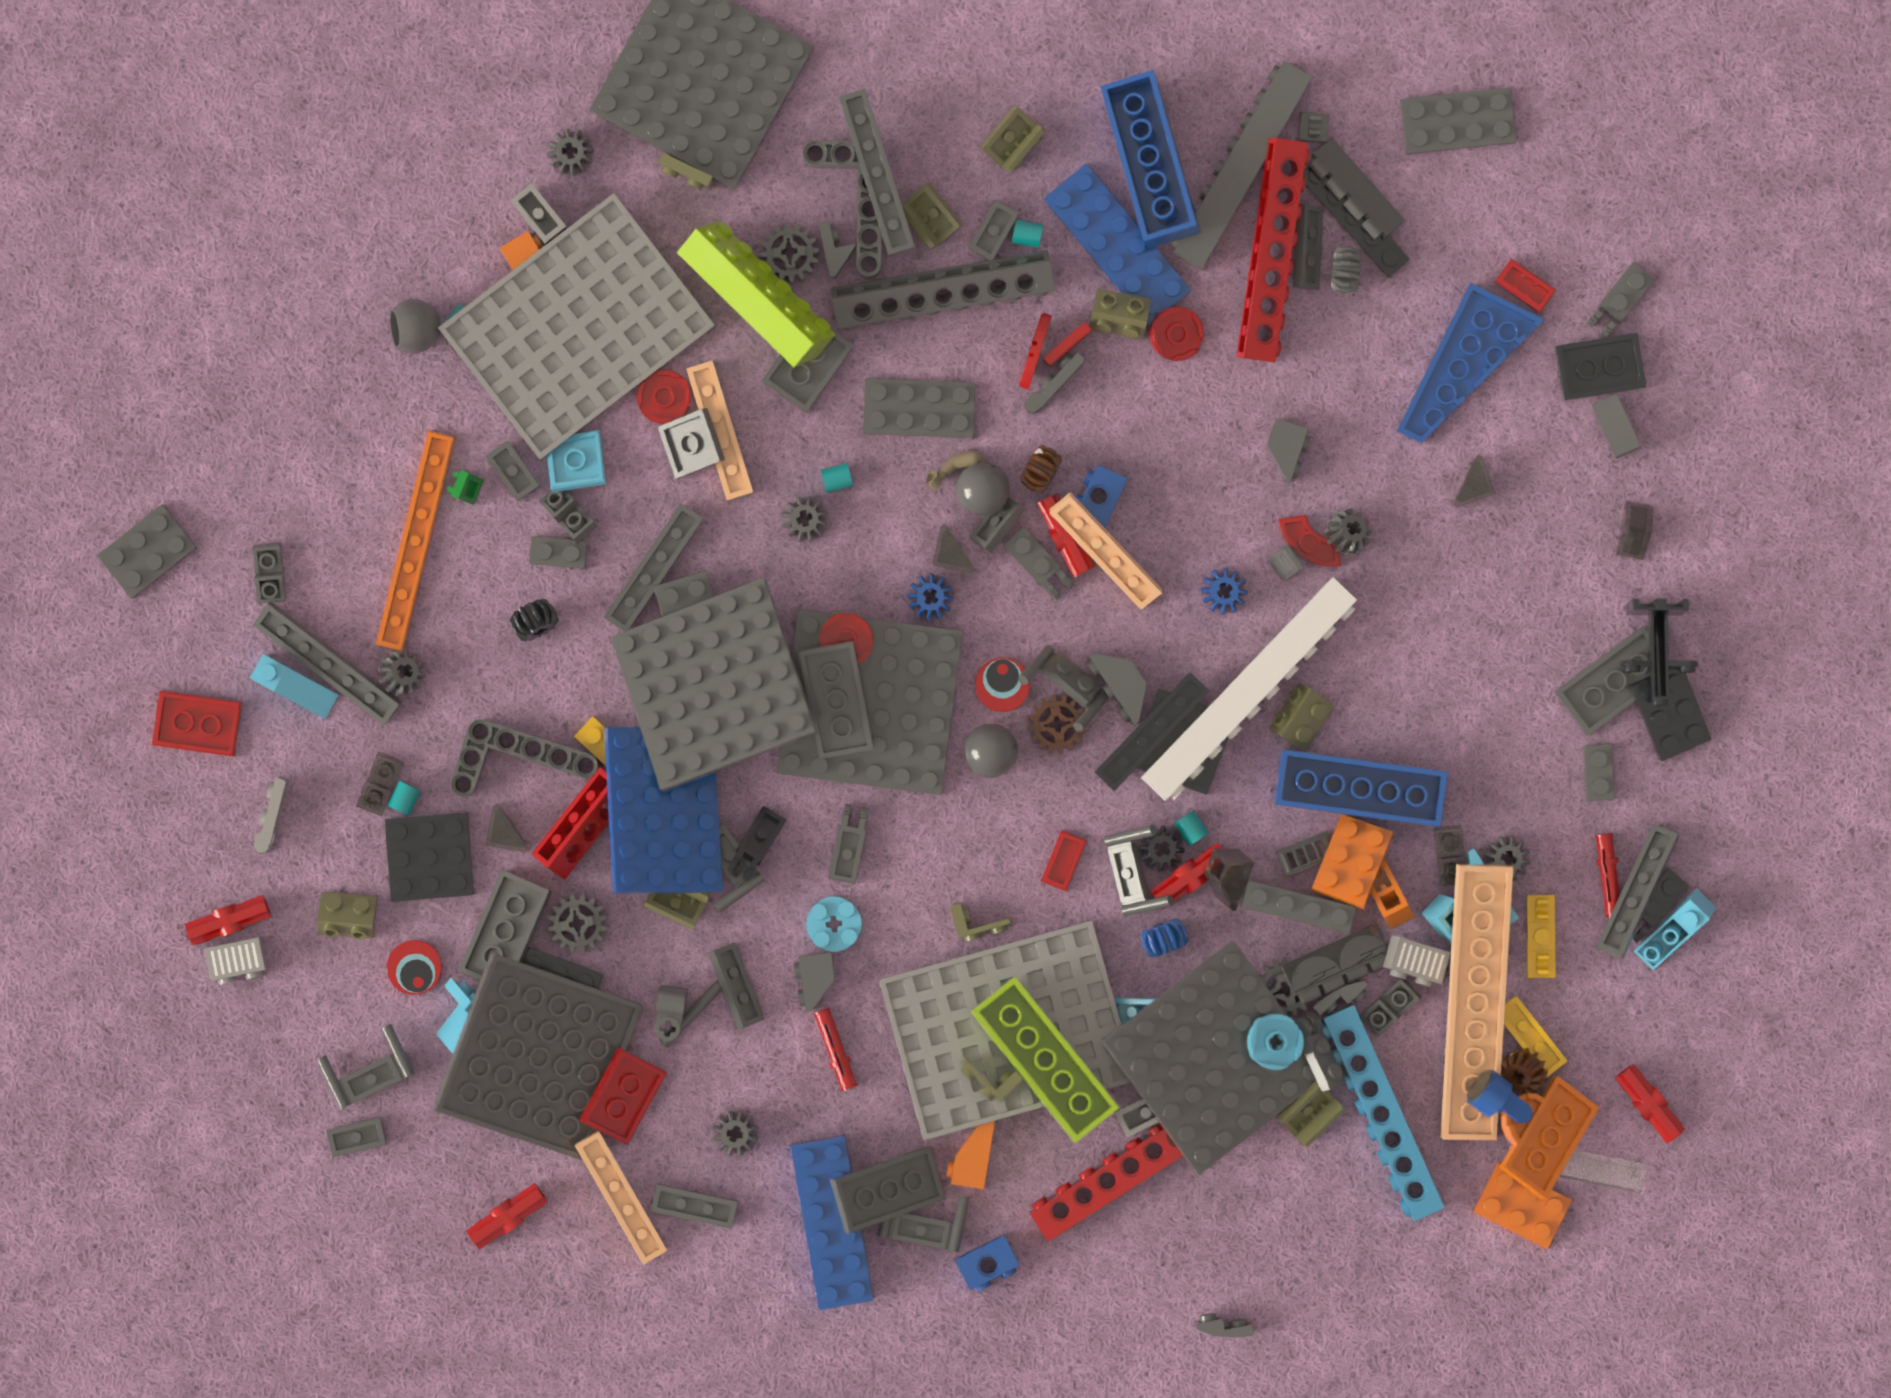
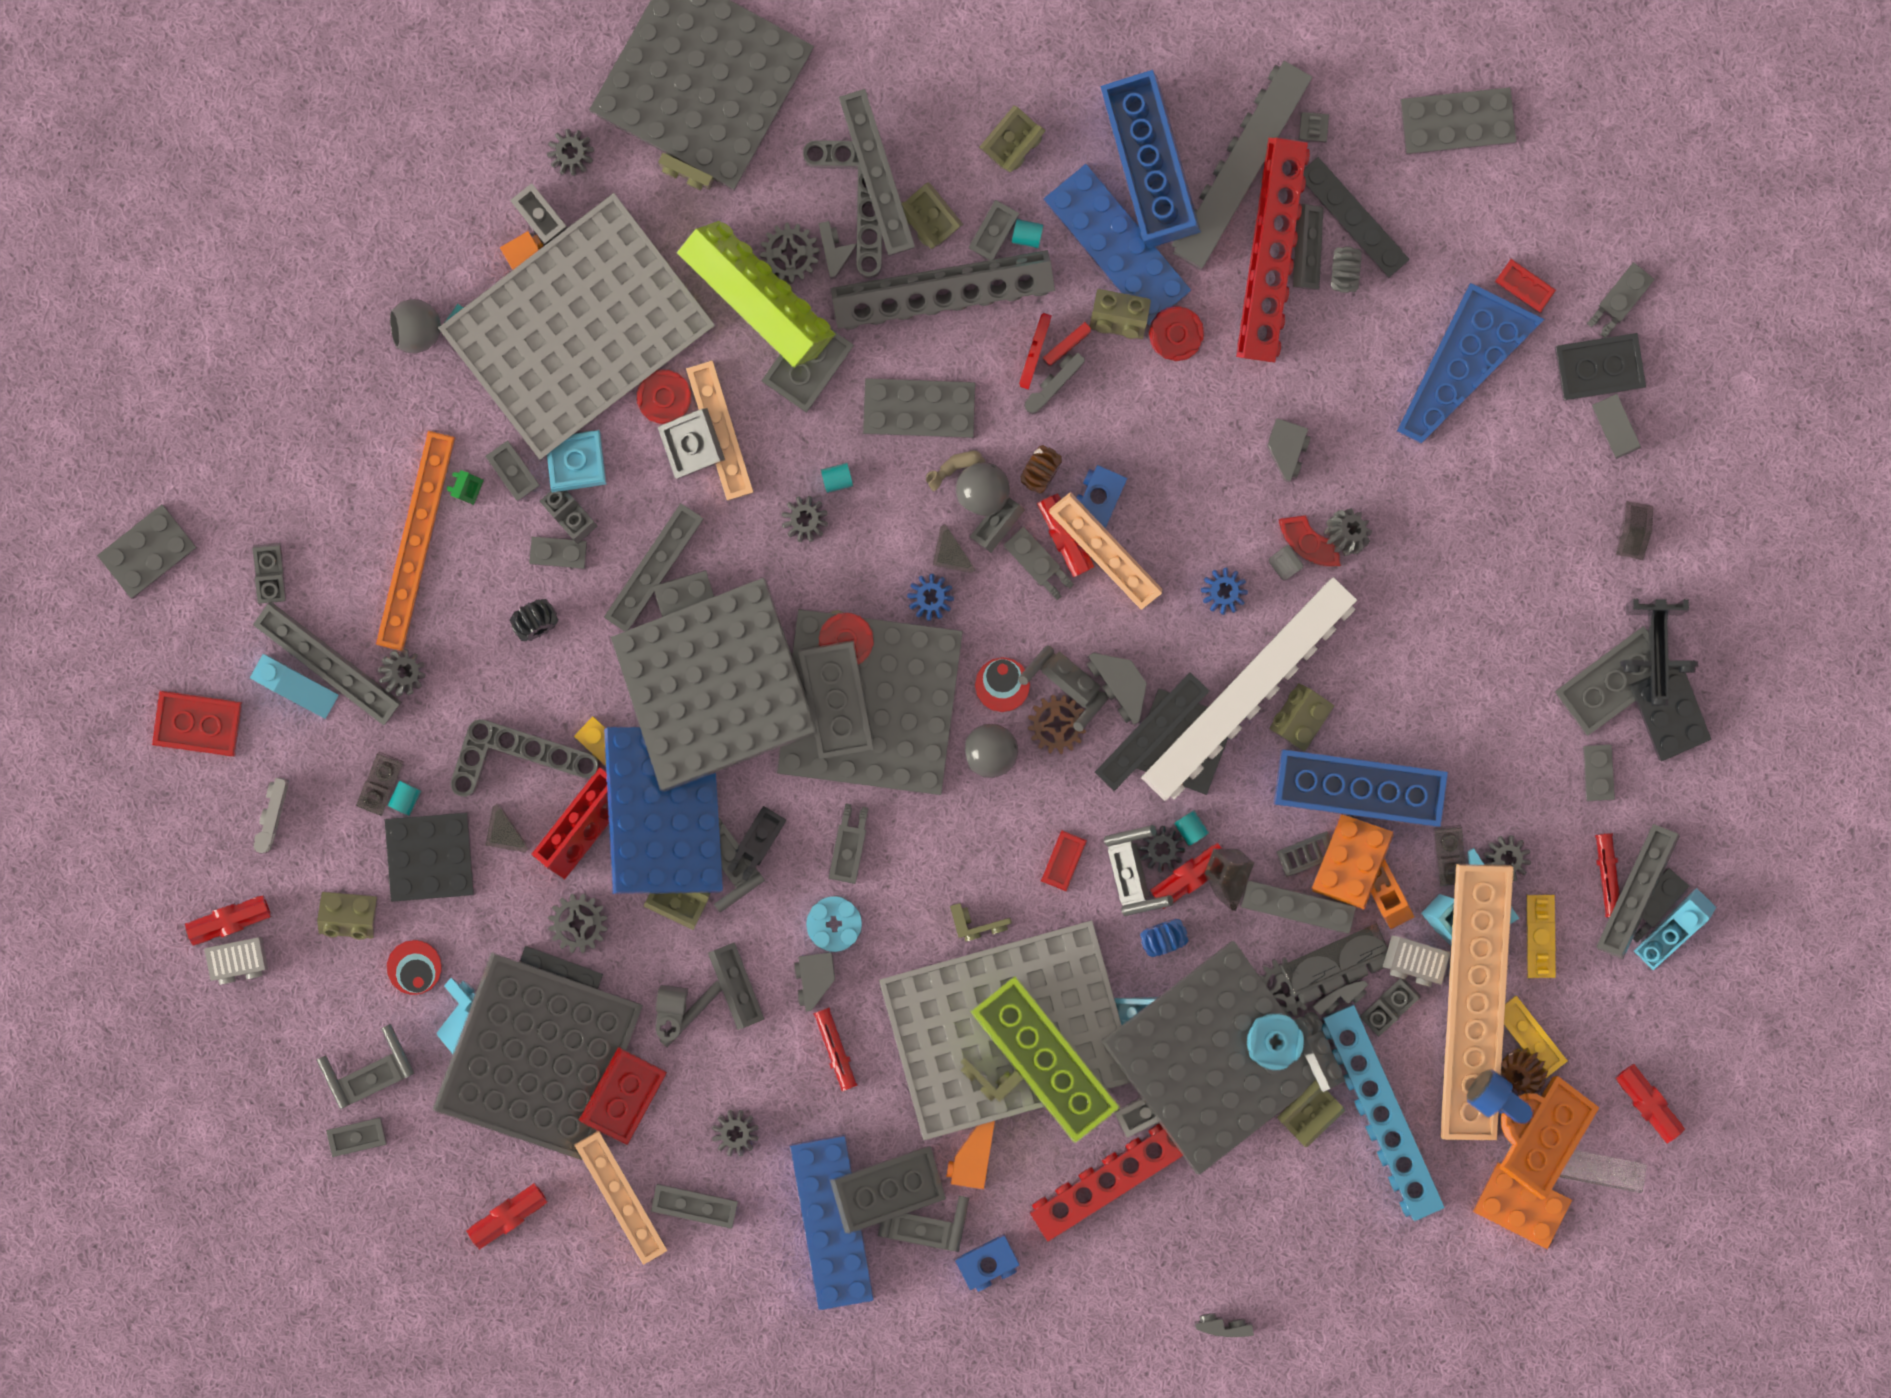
(506, 922): dark grey plate -> none
(1362, 195): dark grey windscreen -> none
(1476, 484): clear smoke slope -> none

